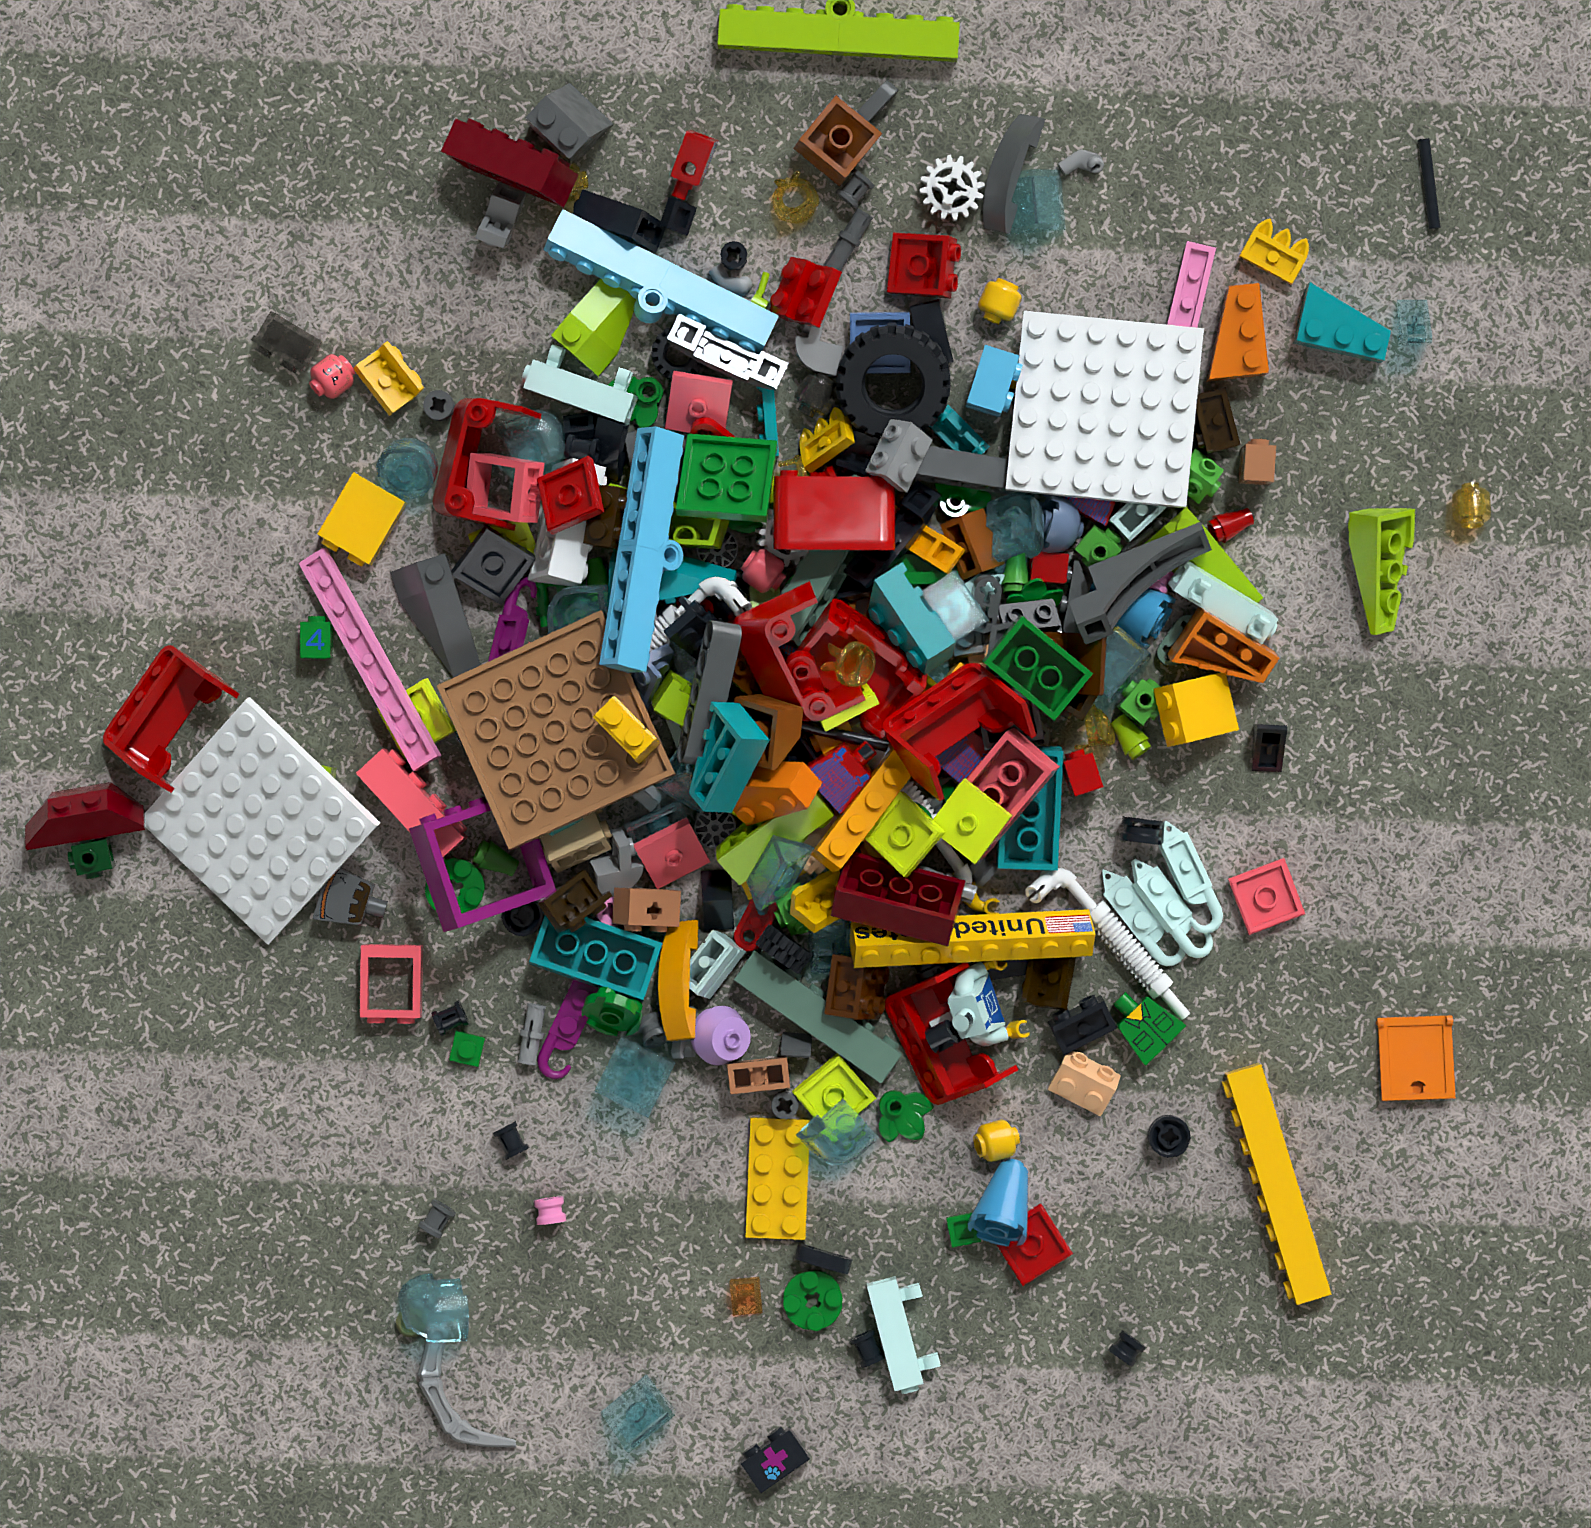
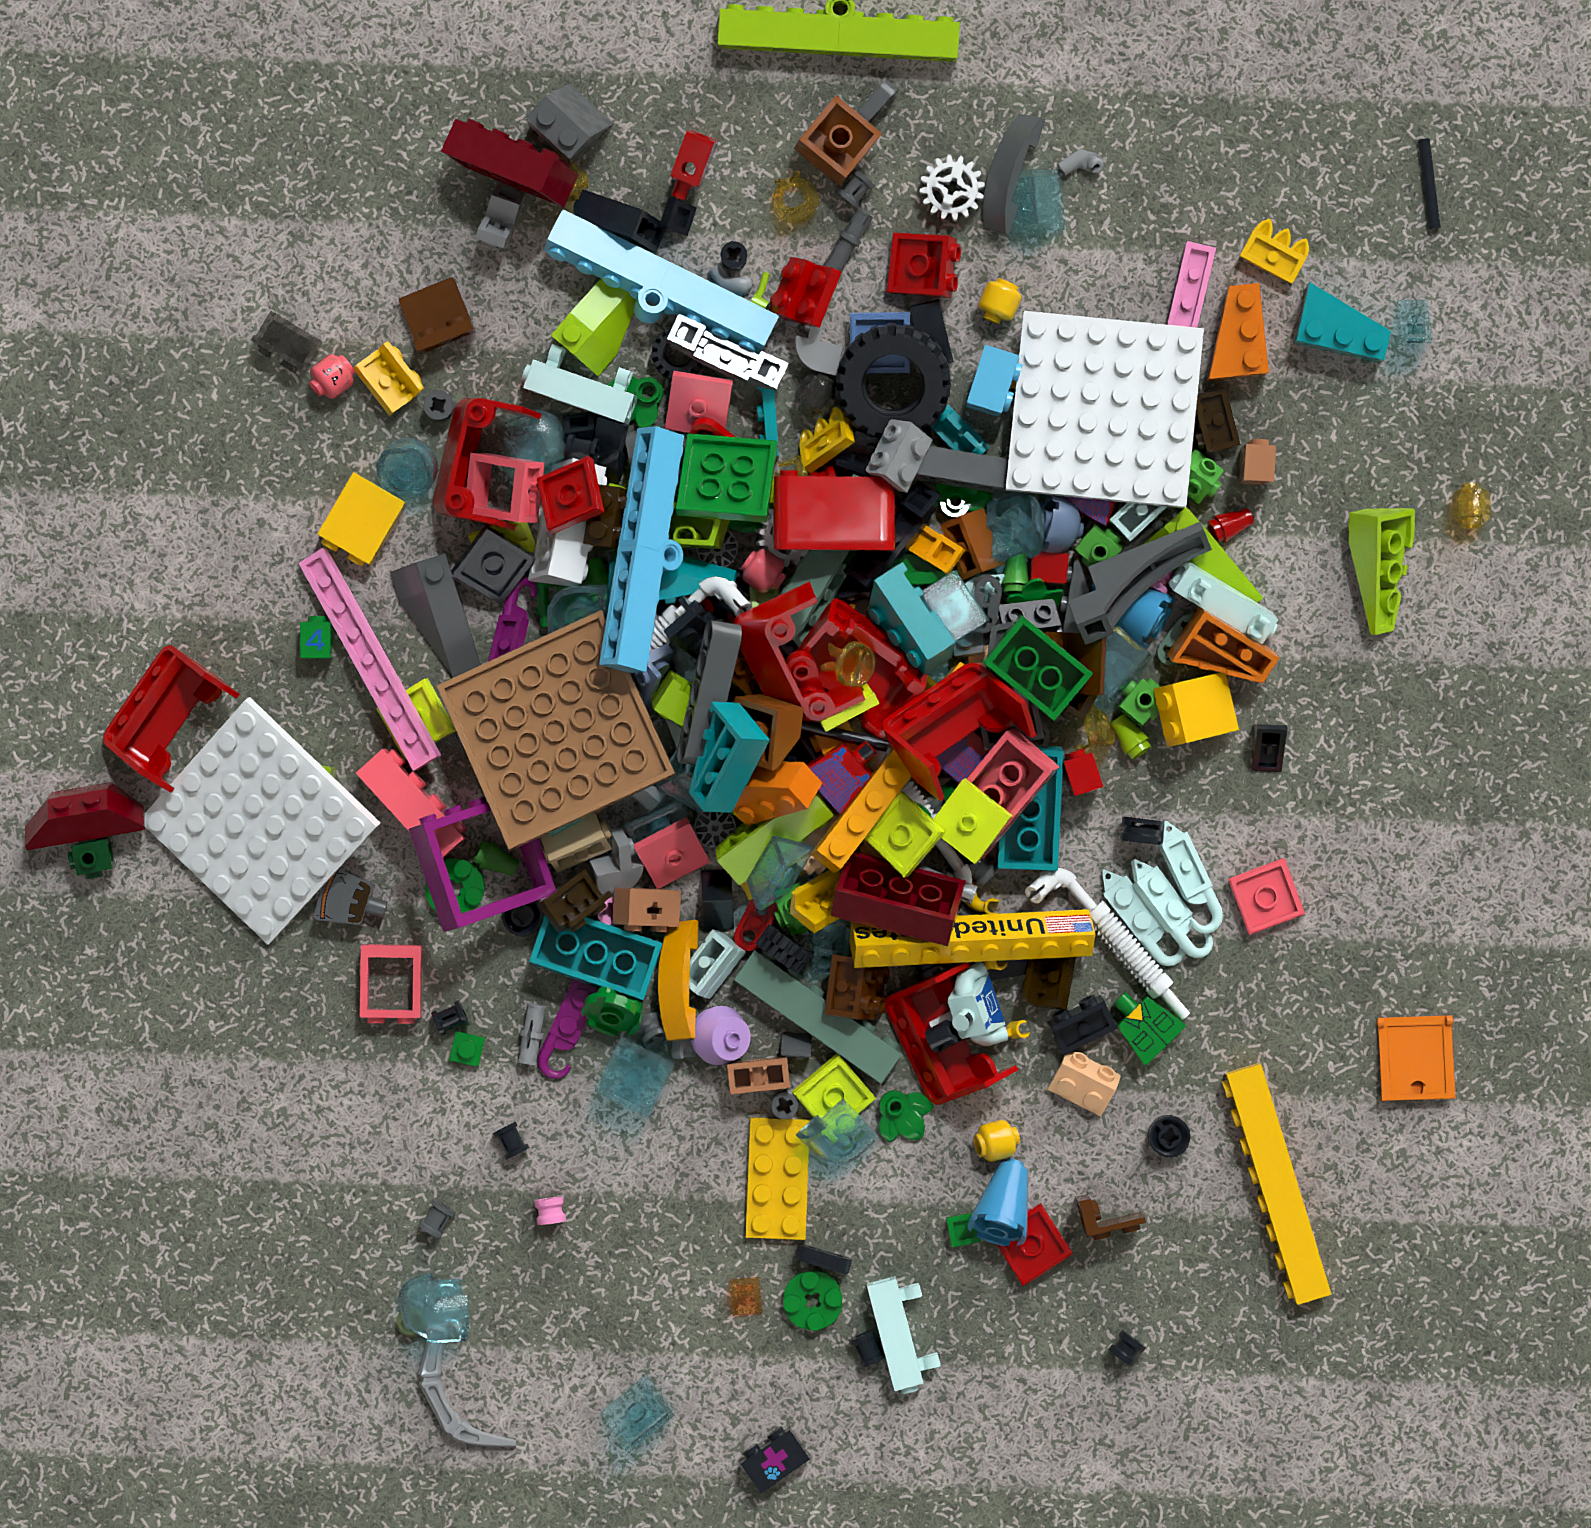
(436, 315): none -> reddish brown bracket
(626, 730): yellow brick -> none
(1090, 1213): none -> reddish brown bracket

